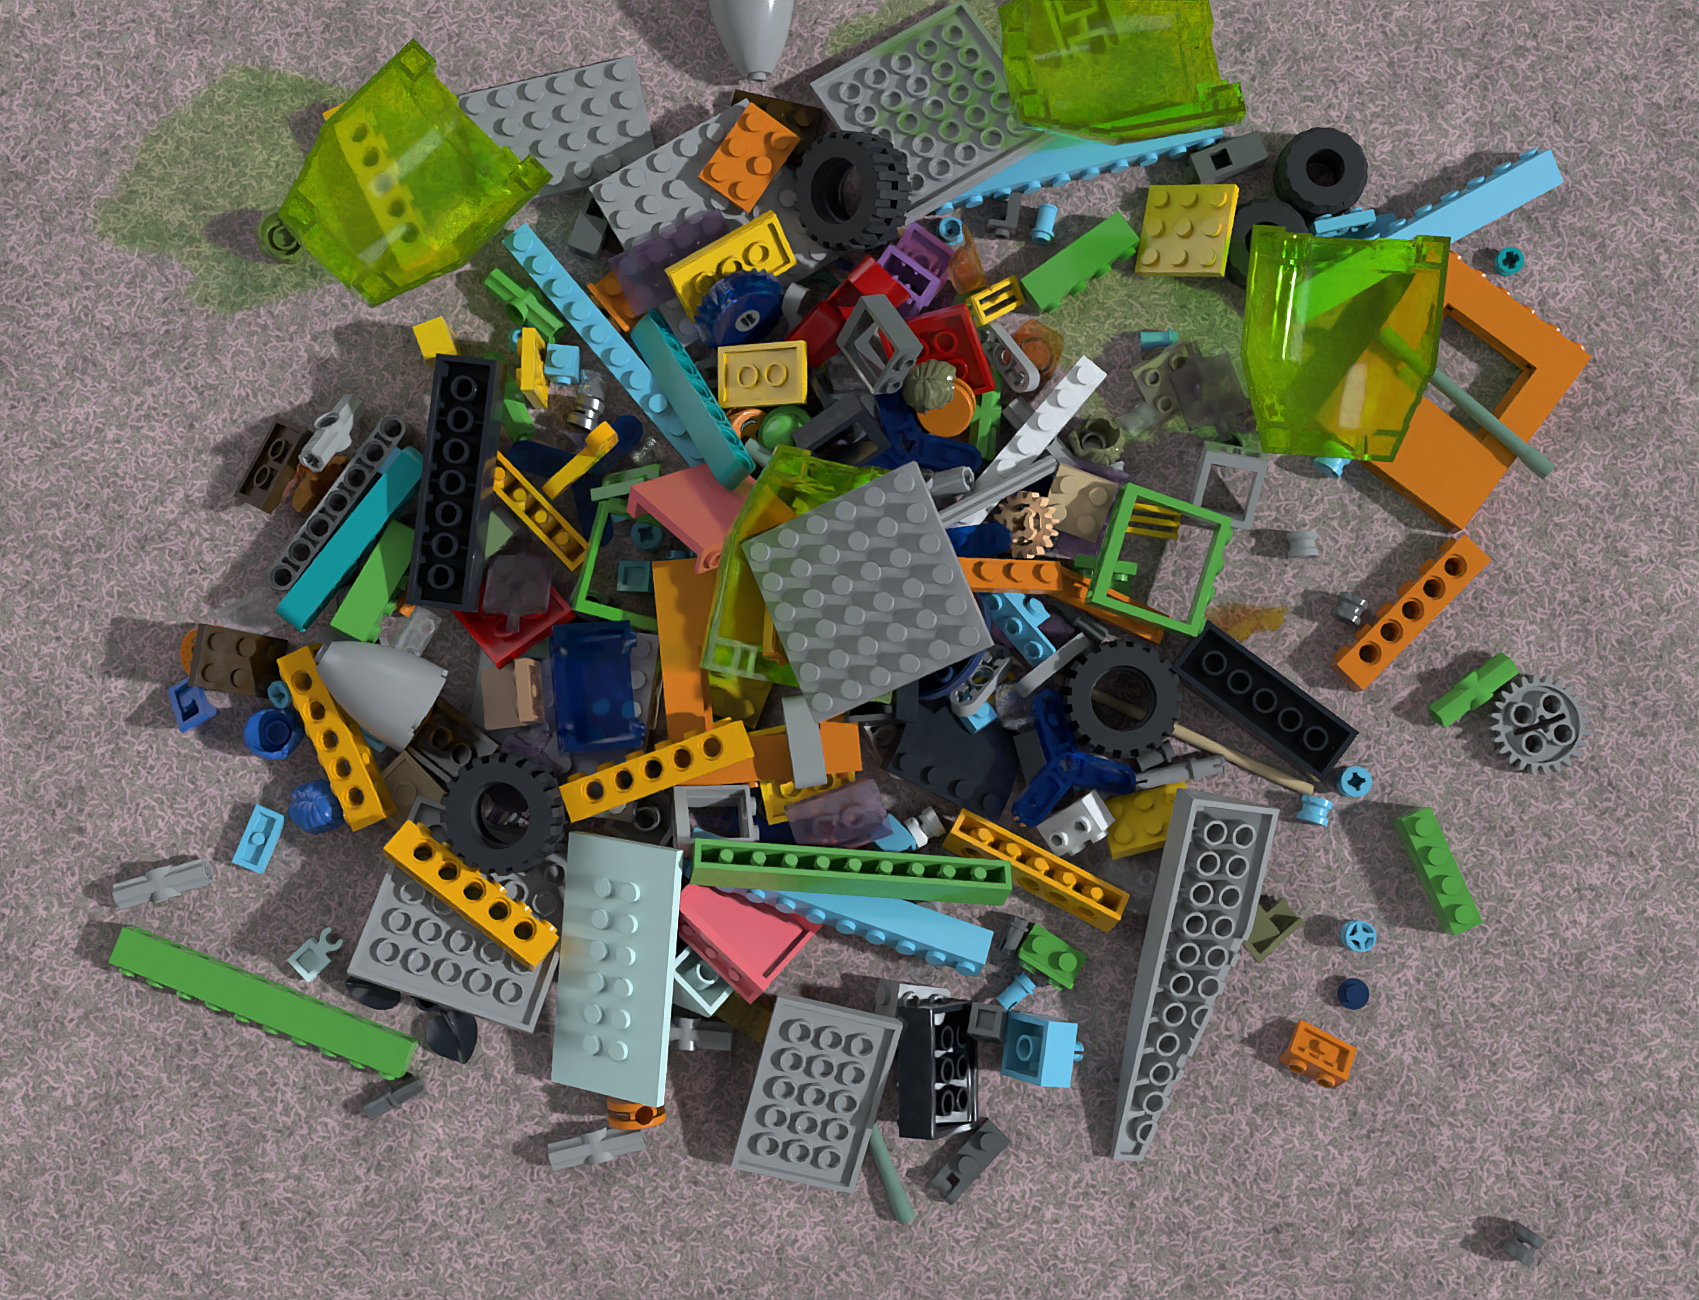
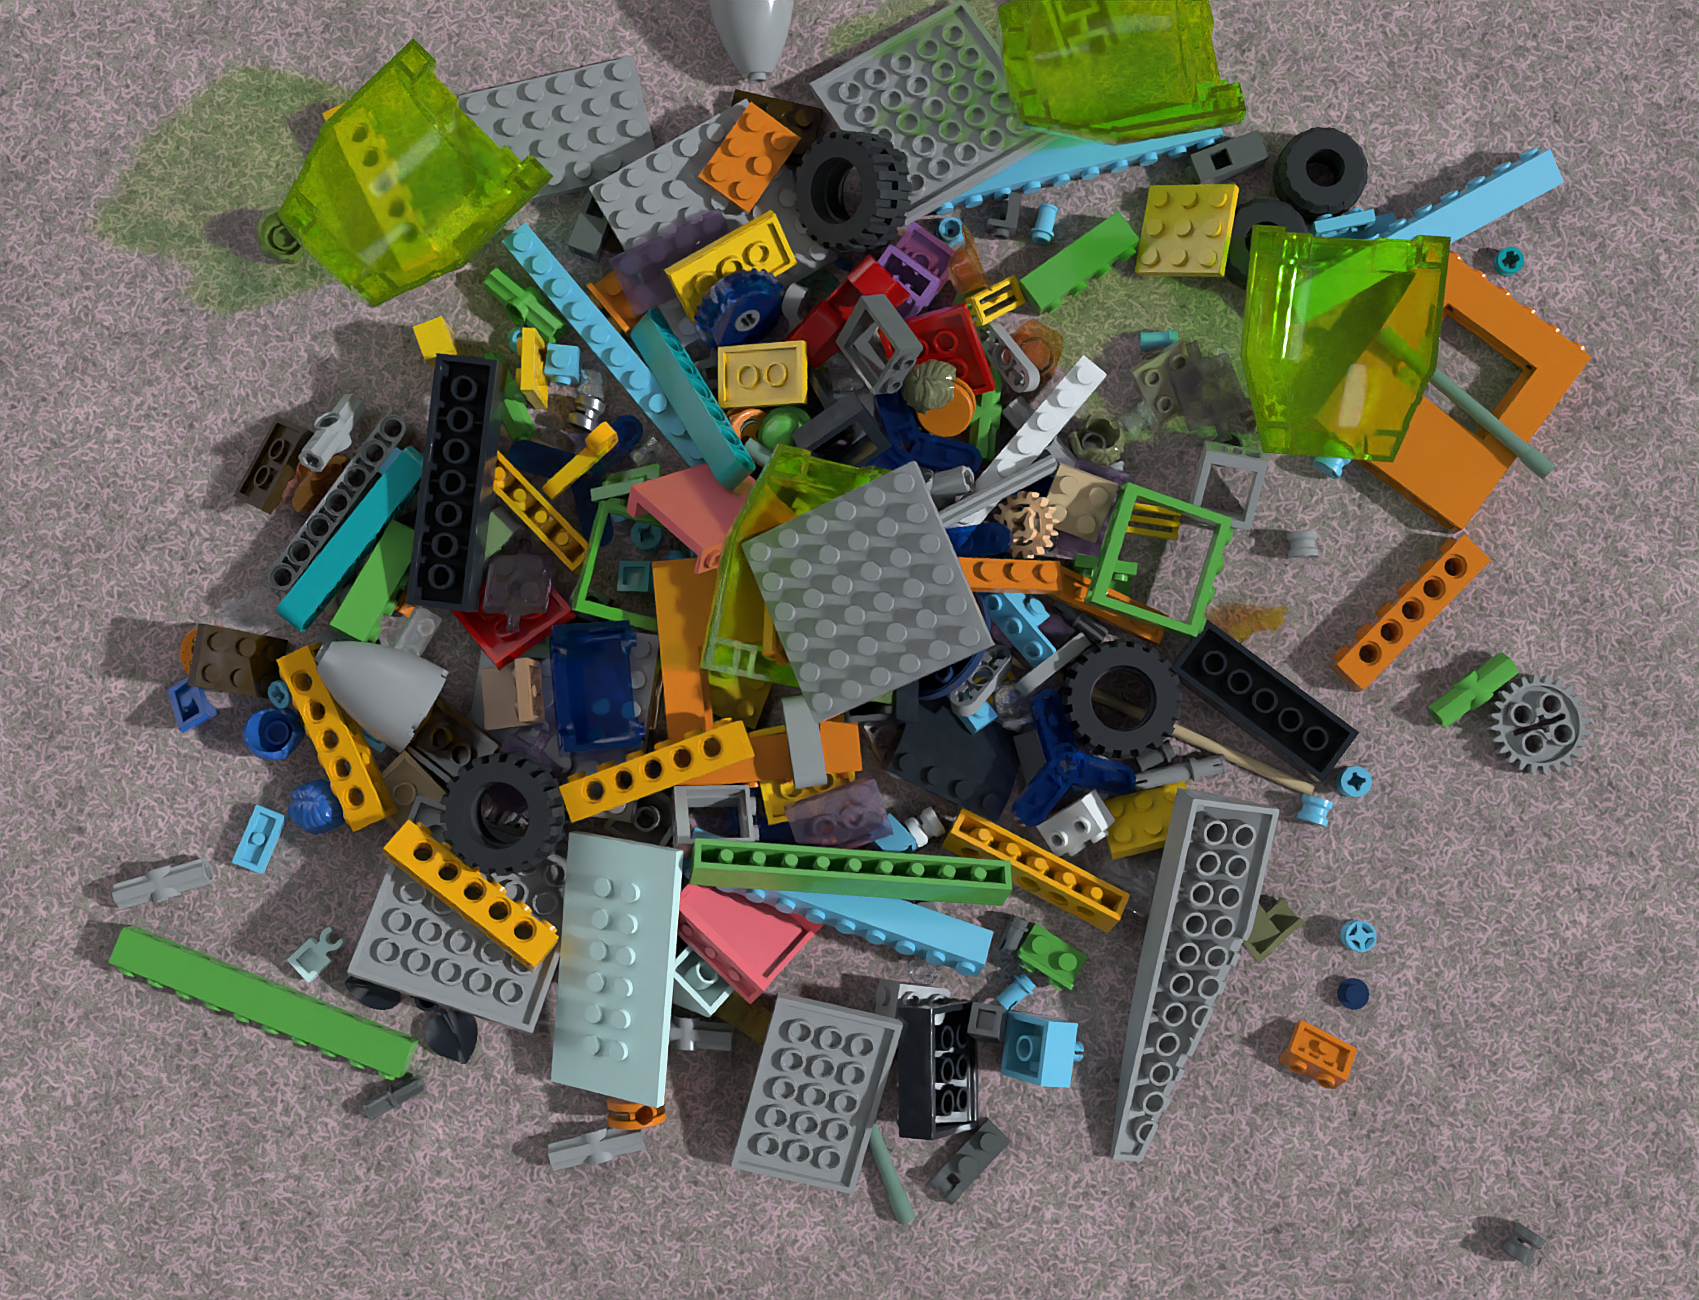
(1349, 609): dark grey wheel -> none
(1437, 871): bright green brick -> none

